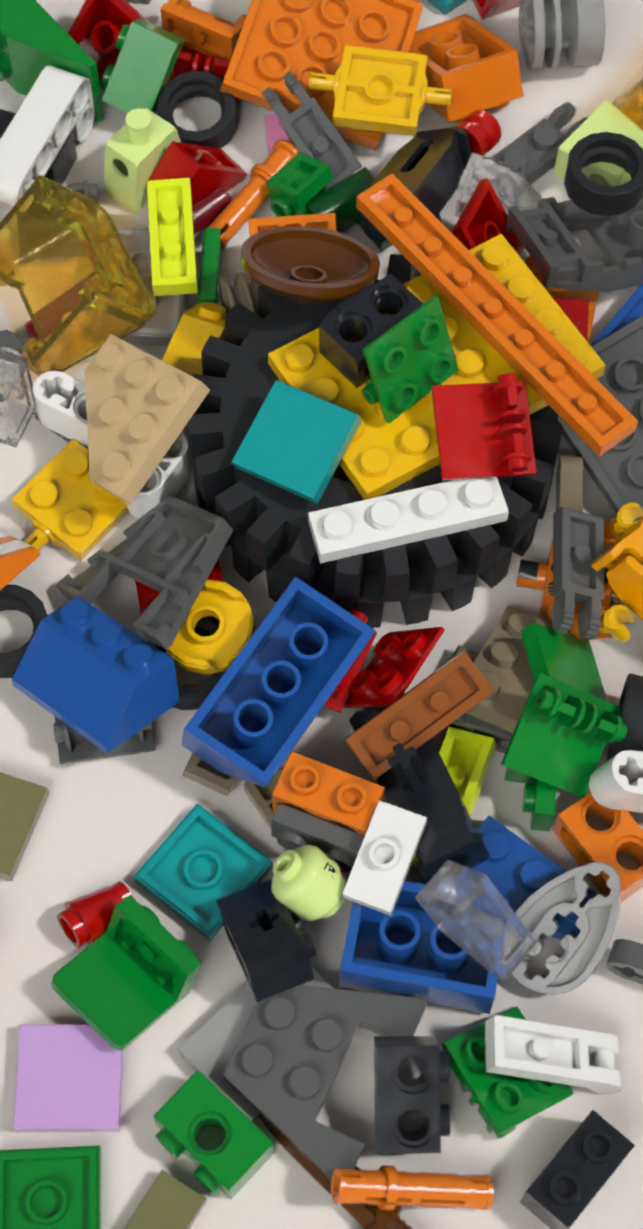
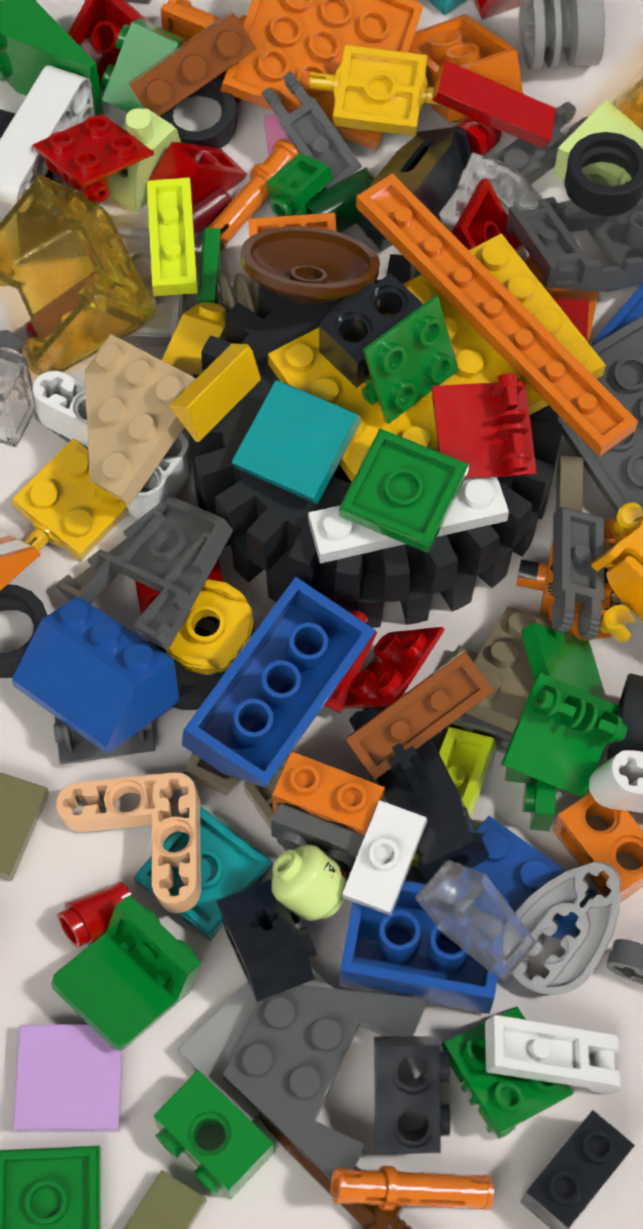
(91, 153): none -> red hinge
(152, 810): none -> light nougat beam
(192, 64): none -> dark orange plate
(216, 390): none -> yellow slope
(403, 490): none -> green tile
(494, 104): none -> red tile

